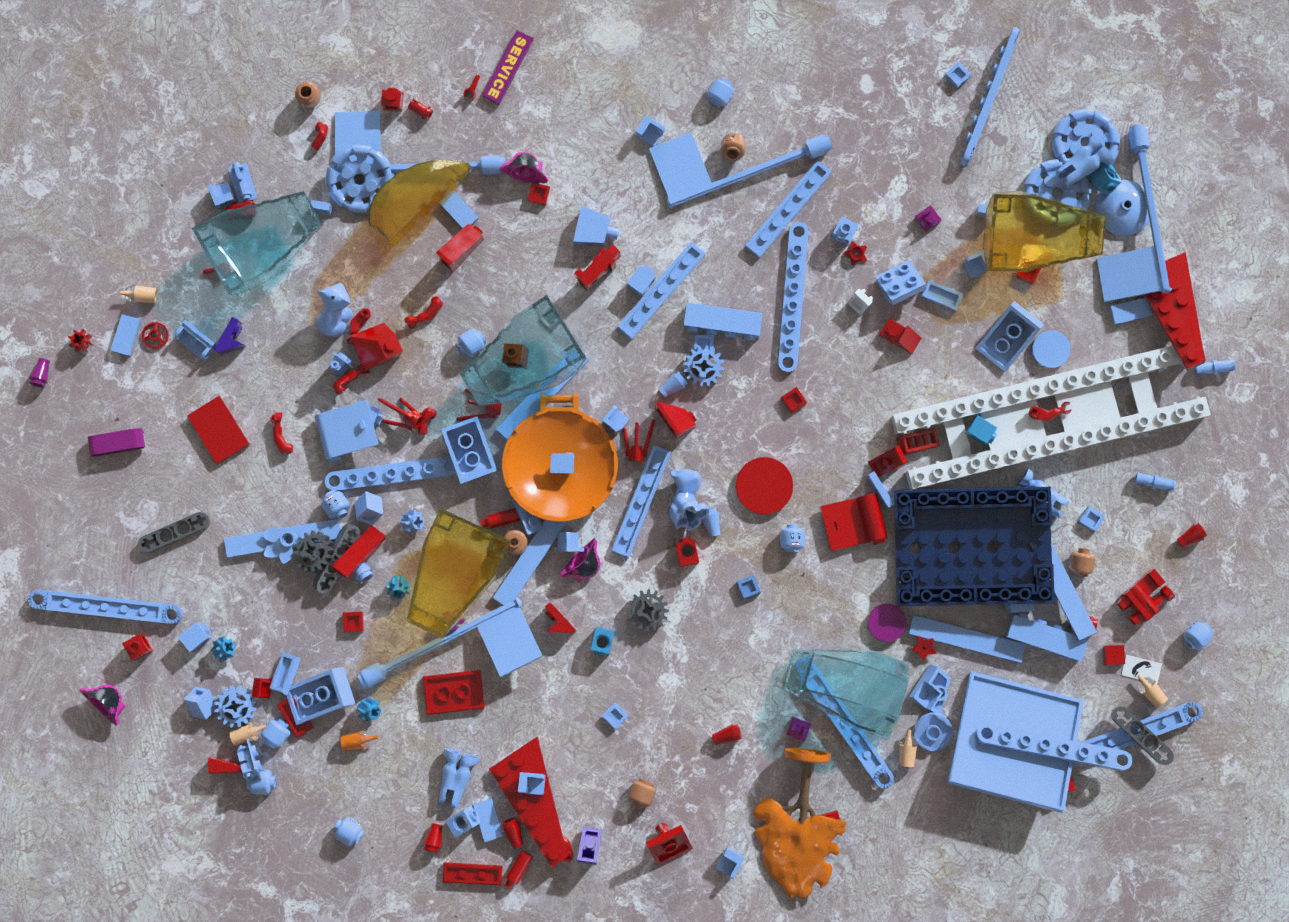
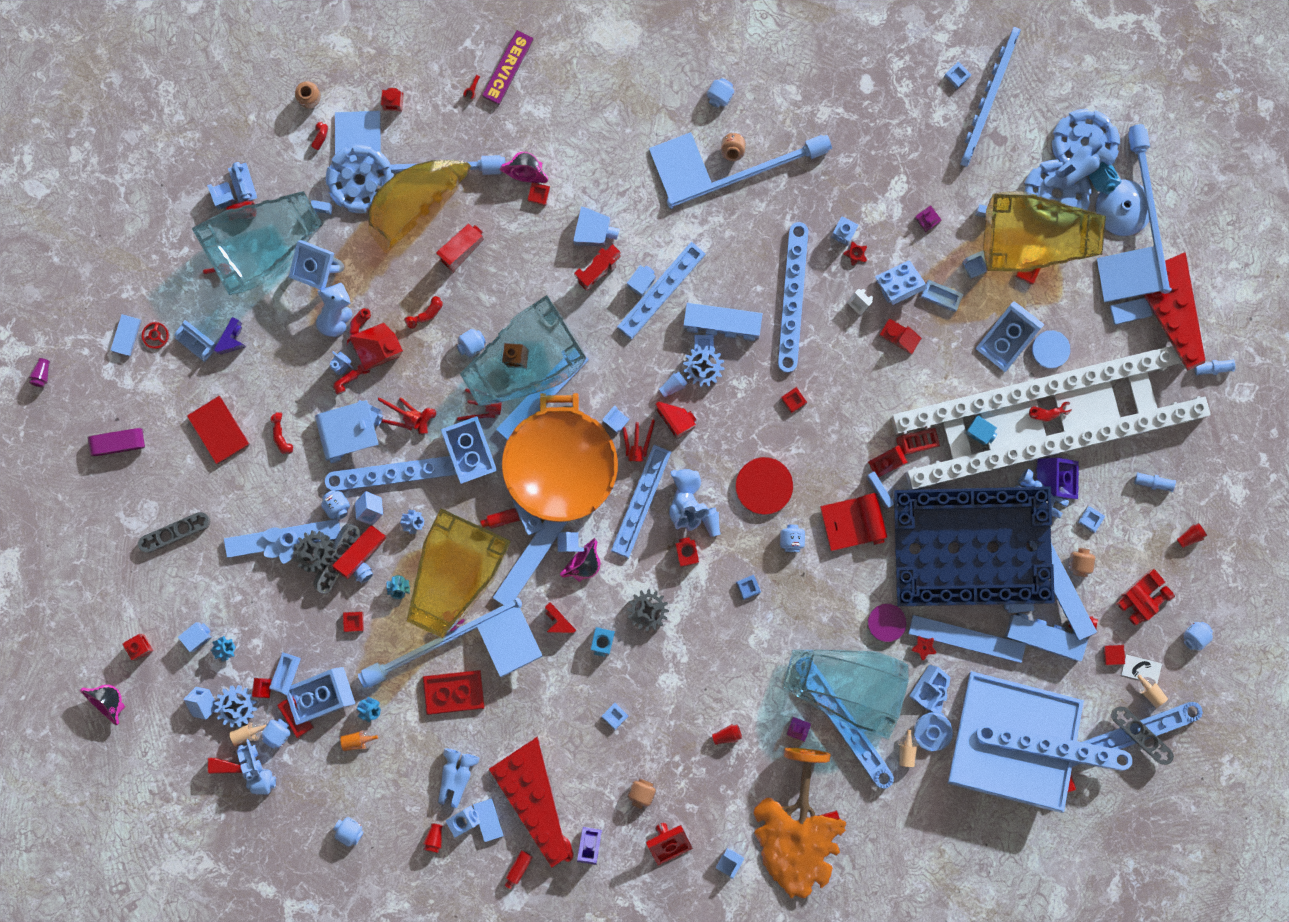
(75, 340): red gear -> none
(105, 606): light blue plate -> none
(140, 294): light nougat piece -> none
(313, 264): none -> light blue tile
(420, 109): red pin -> none
(458, 209): light blue tile -> none
(472, 873): red tile -> none
(512, 831): red cone -> none
(520, 538): nougat head -> none
(531, 783): light blue panel -> none
(562, 463): light blue panel -> none
(650, 131): light blue panel -> none
(788, 209): light blue tile -> none
(1060, 475): none -> dark purple slope

